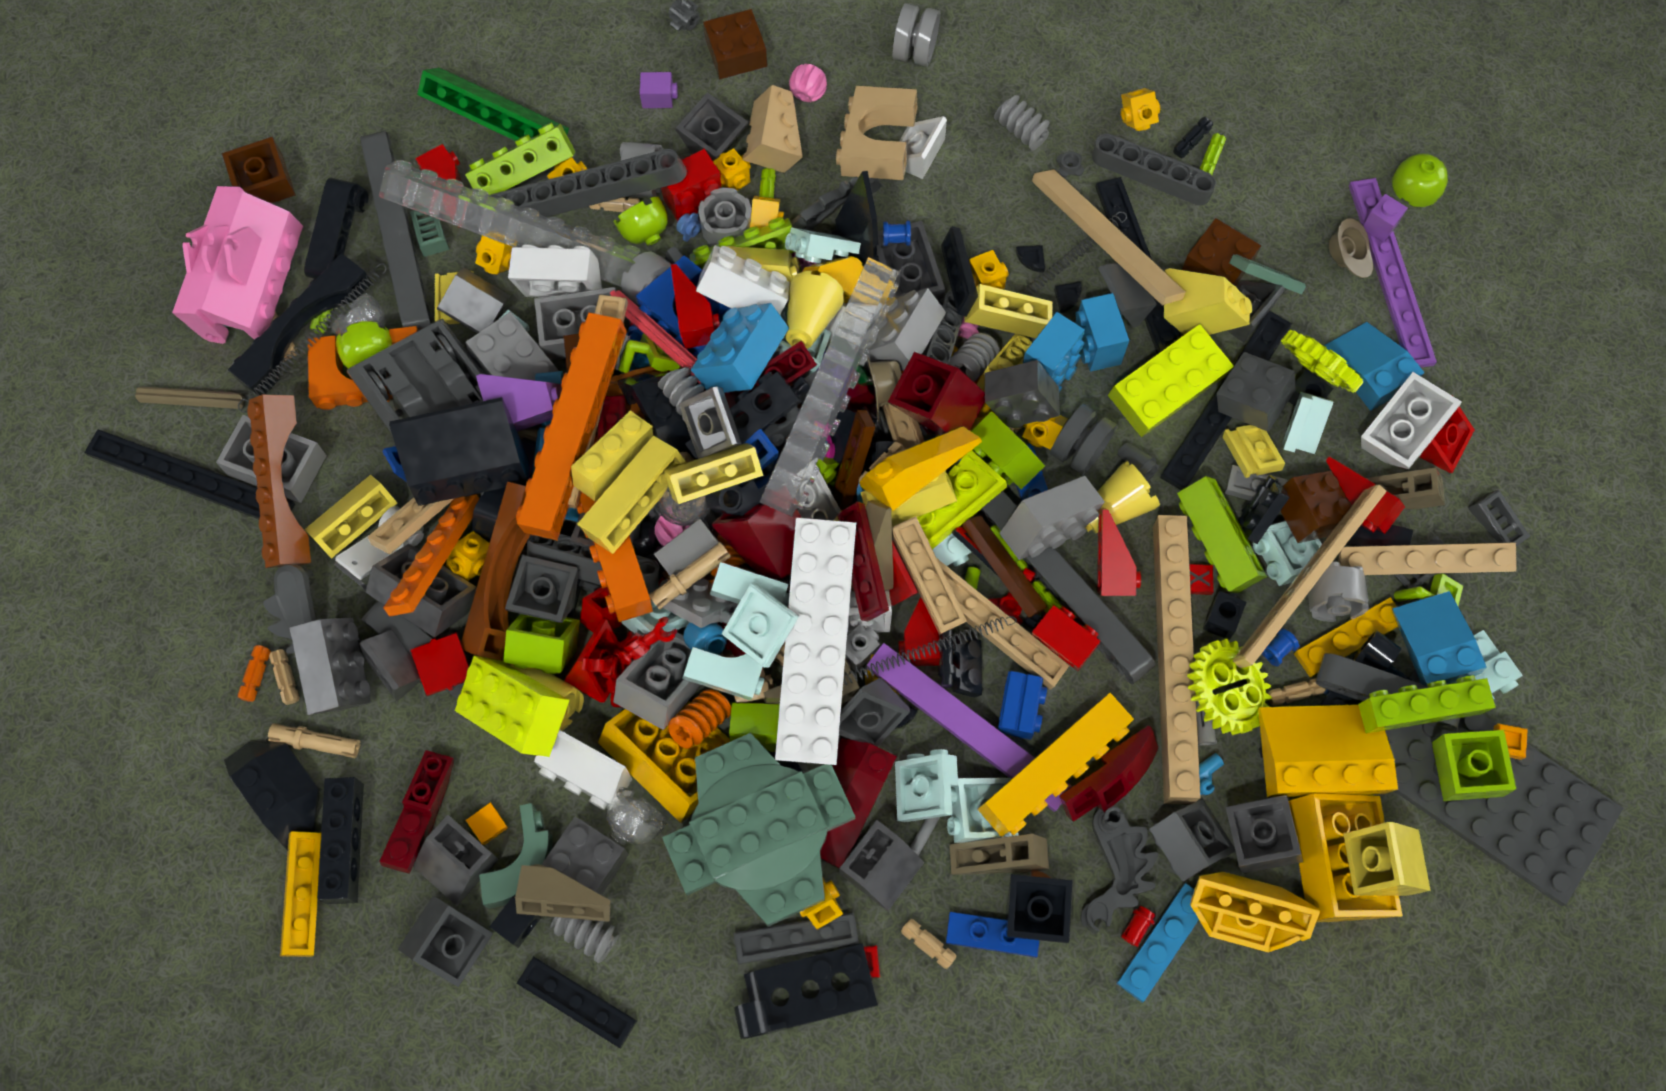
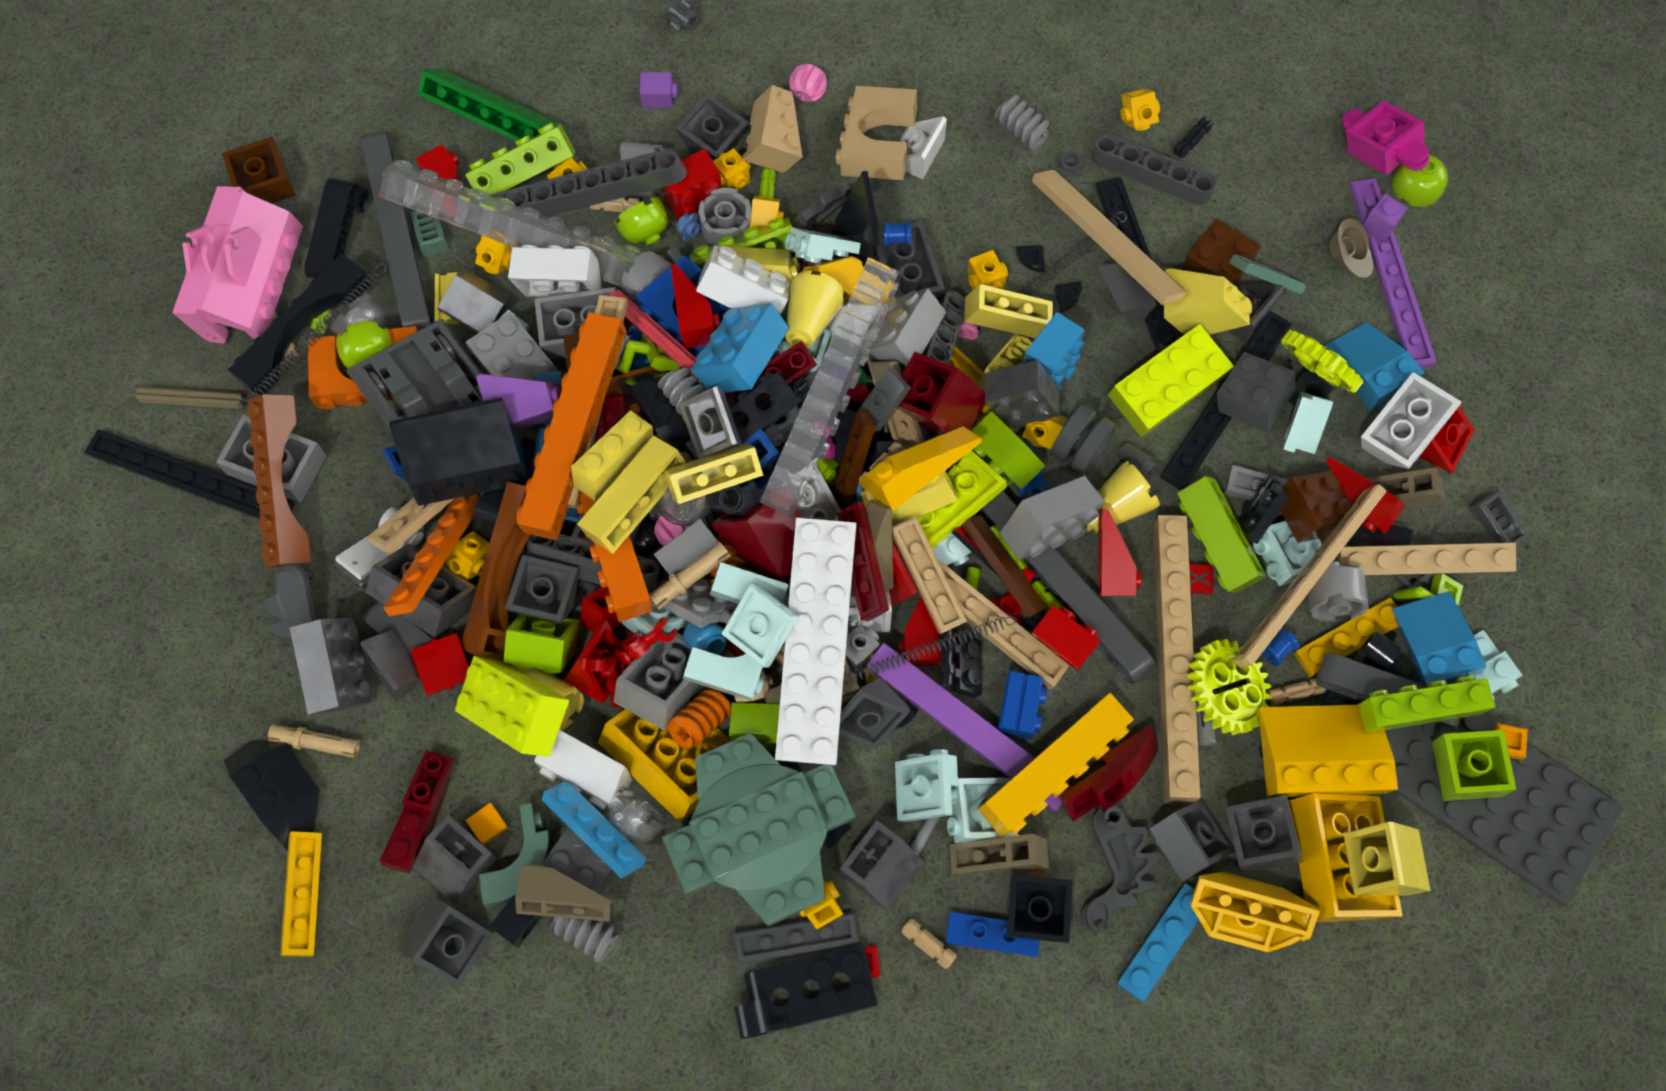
(254, 673): orange axle -> none
(284, 677): tan axle -> none
(340, 841): black brick -> none
(351, 516): light yellow brick -> none
(577, 1002): black tile -> none
(594, 829): none -> dark azure plate
(735, 44): reddish brown brick -> none
(862, 774): dark red wedge -> none
(885, 397): none -> dark grey plate
(916, 34): light grey wheel -> none
(959, 271): black tile -> none
(975, 355): light grey piece -> none
(1104, 332): dark azure brick -> none
(1138, 926): red pin -> none
(1206, 769): dark azure arm -> none
(1213, 153): lime axle -> none
(1216, 622): black brick -> none
(1253, 450): light yellow plate -> none
(1386, 138): none -> dark pink brick

